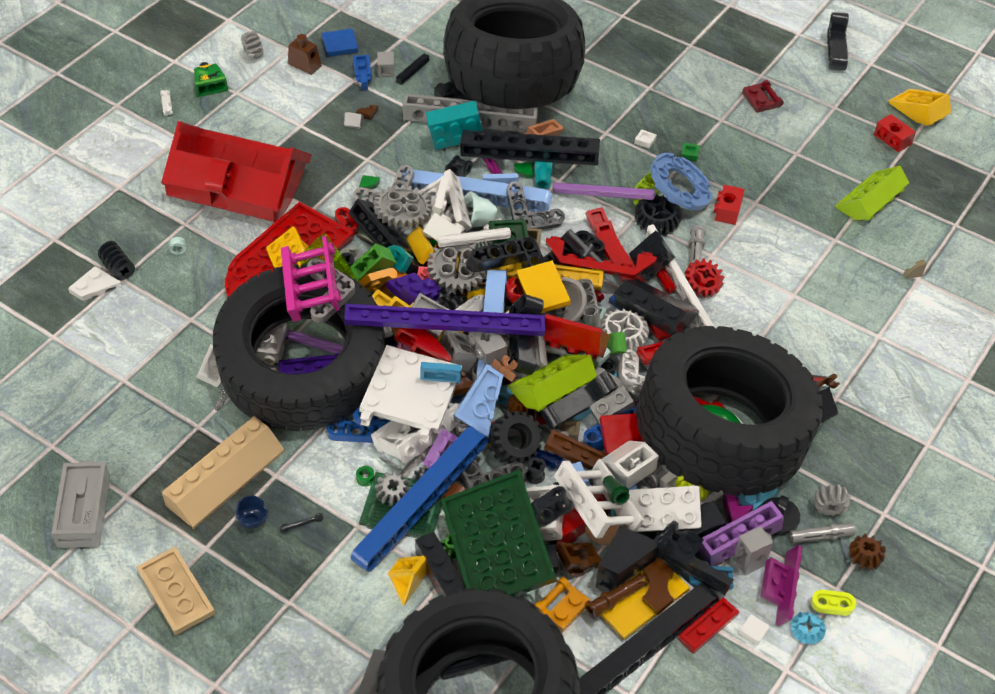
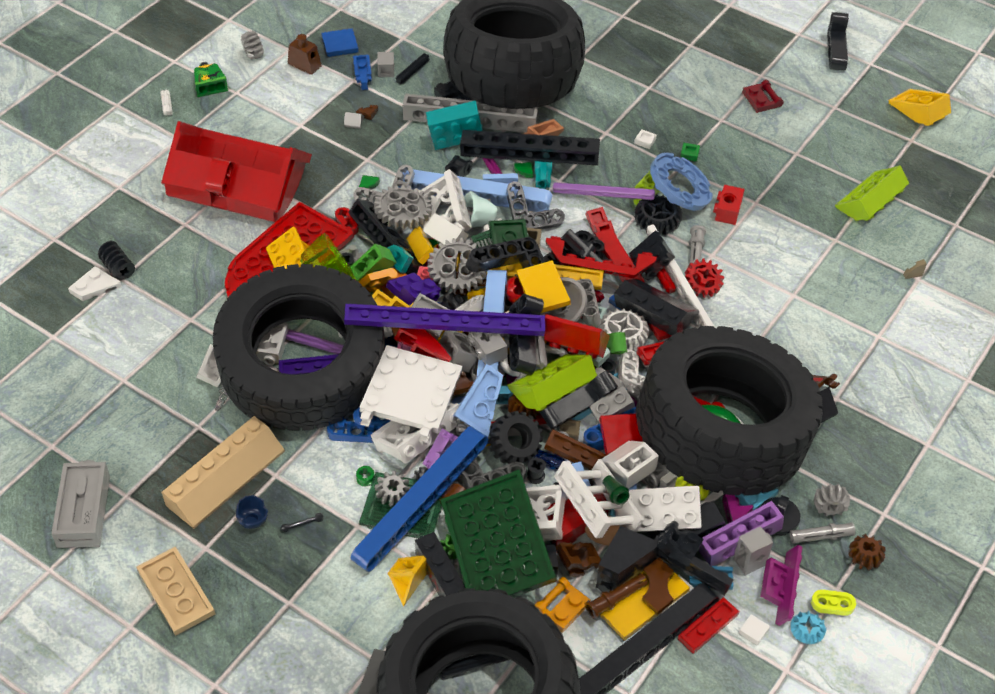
(177, 245): light aqua bush -> none
(291, 275): dark pink fence -> none
(345, 293): light grey beam -> none
(440, 197): white plate -> none
(440, 372): dark azure tile -> none
(474, 237): white axle -> none
(504, 368): nougat tile -> none
(551, 506): black piece -> none
(894, 133): red brick -> none

